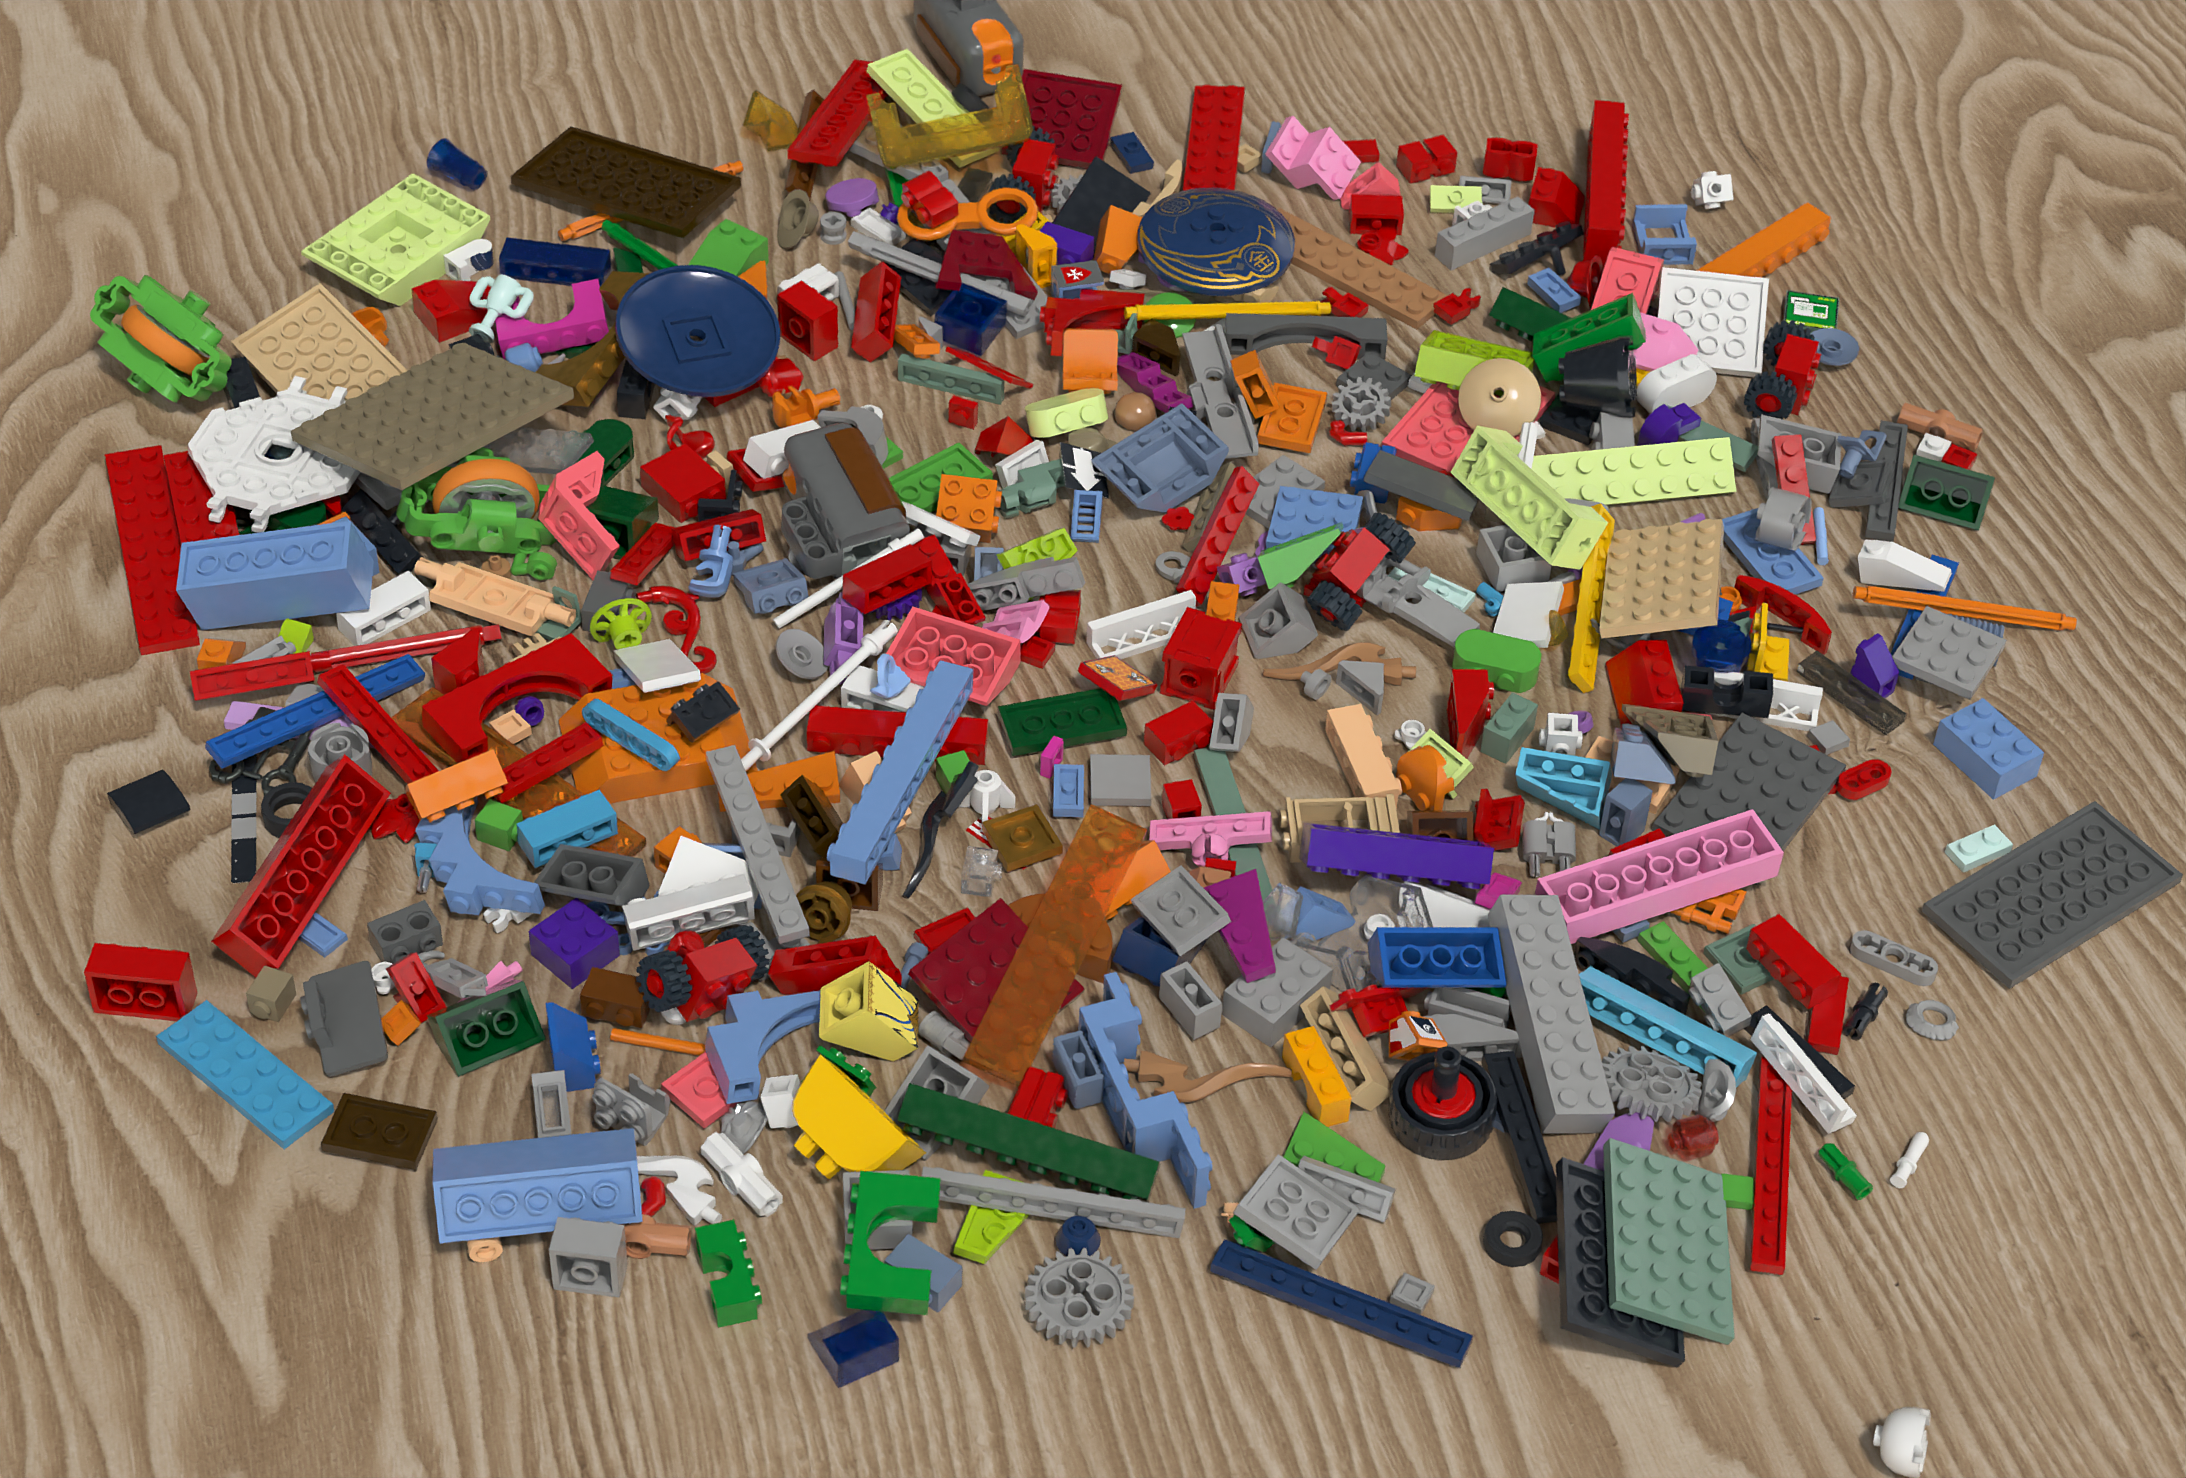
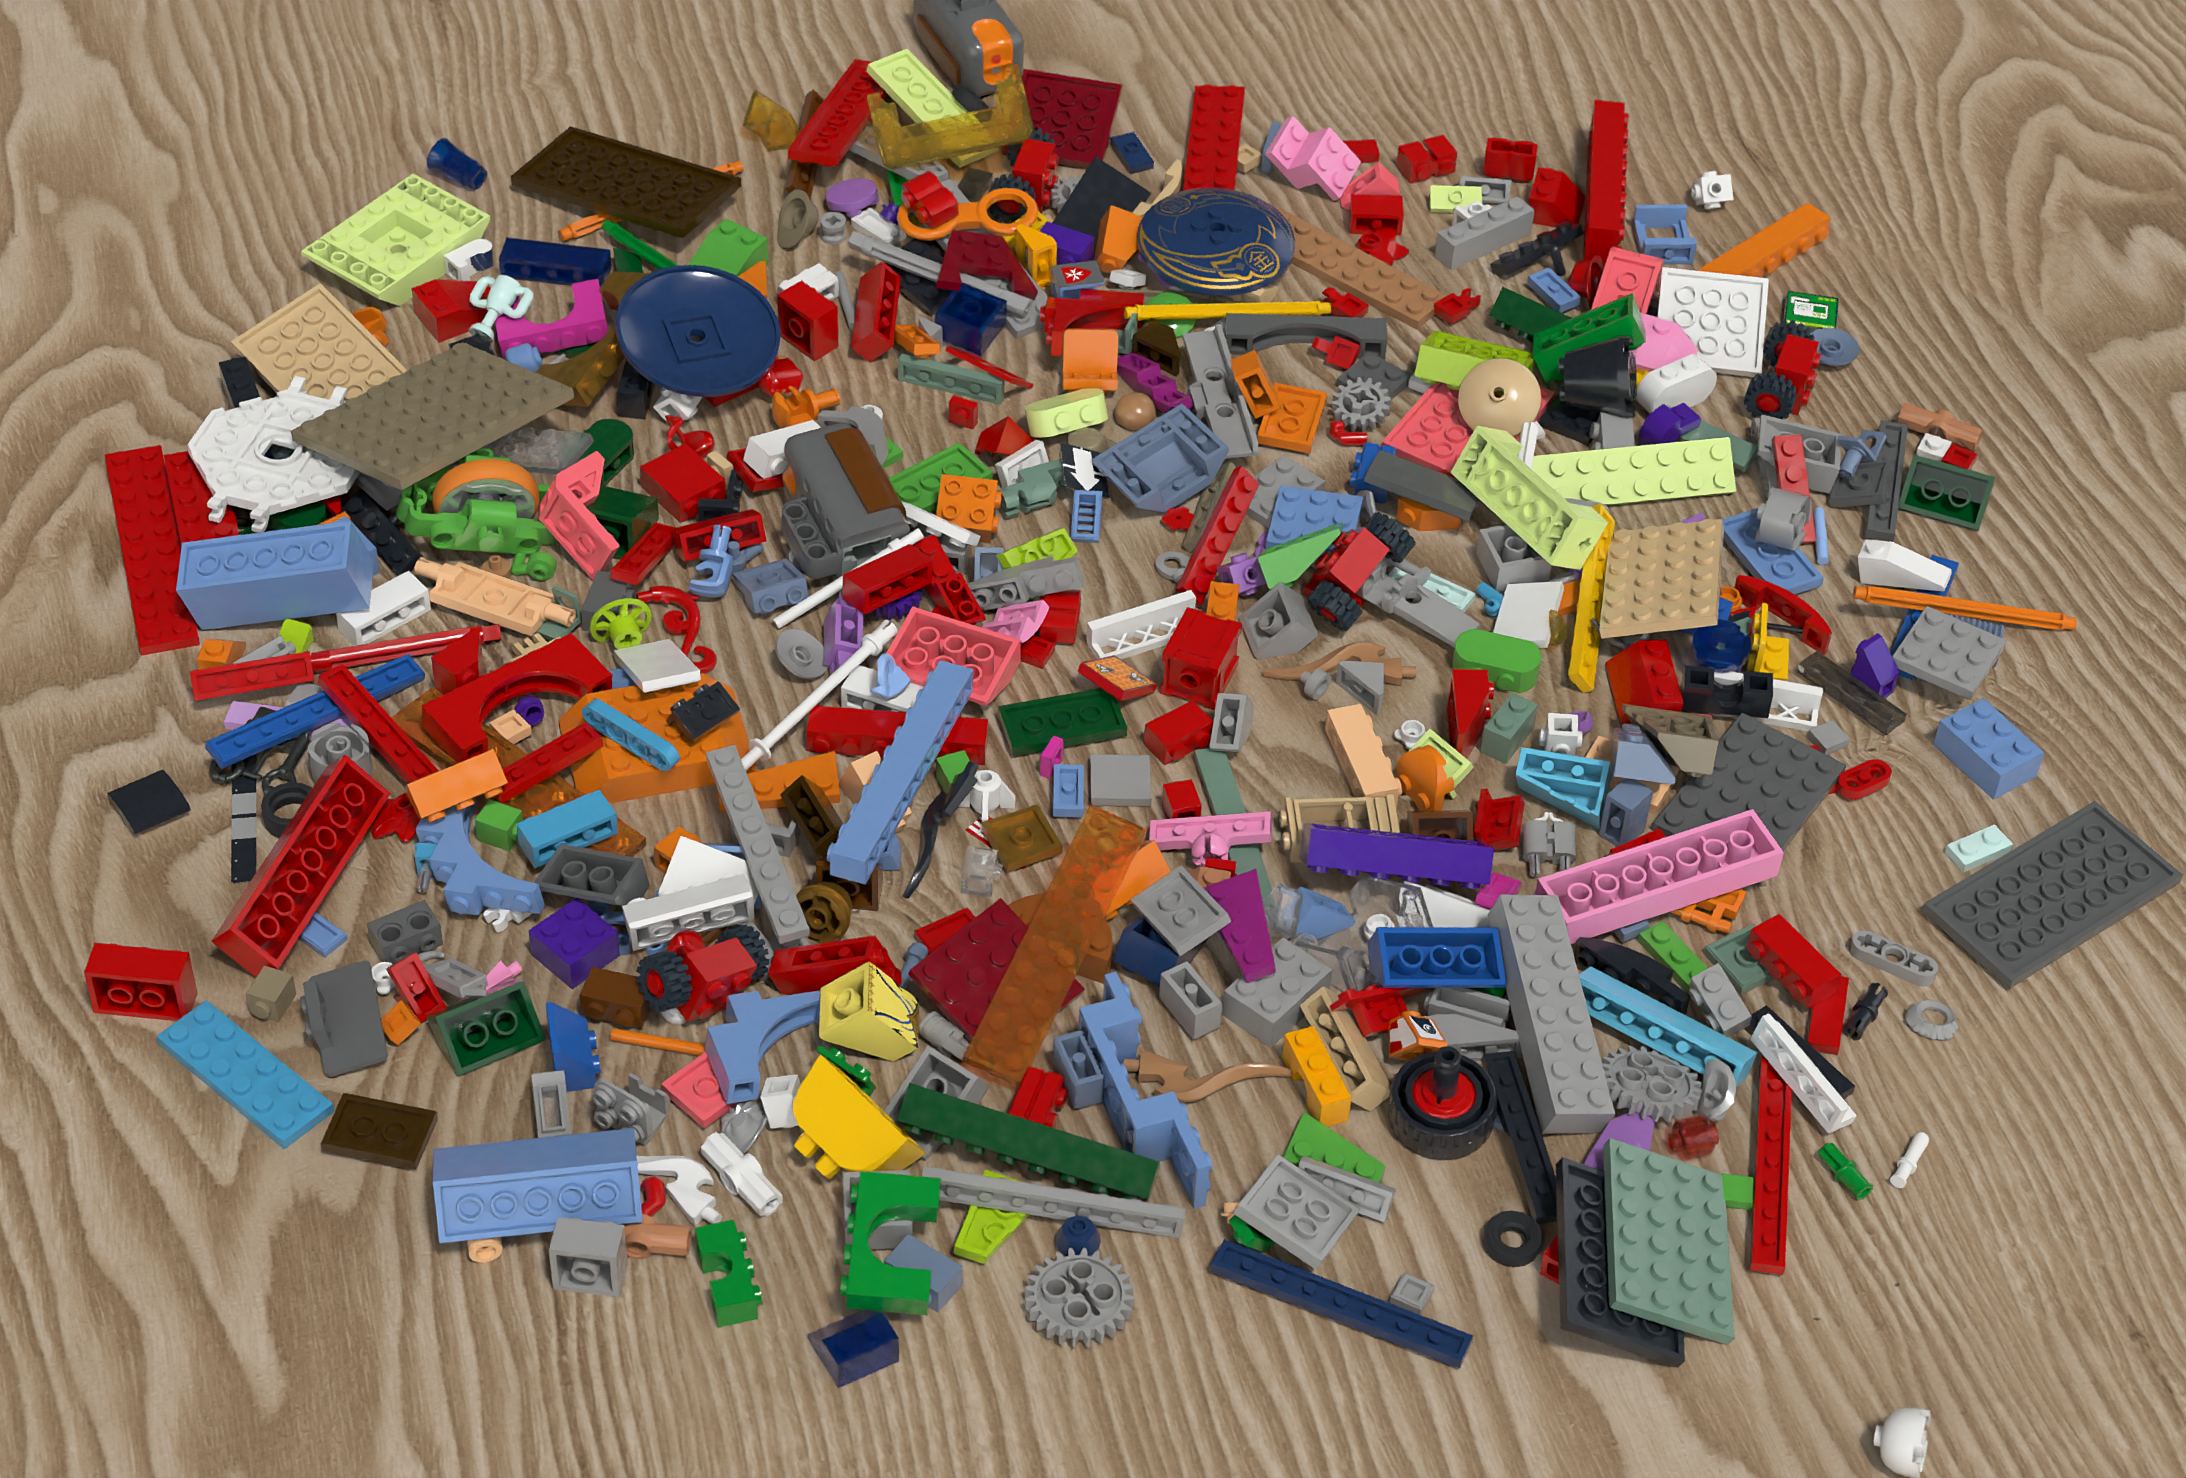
(161, 338): bright green piece -> none

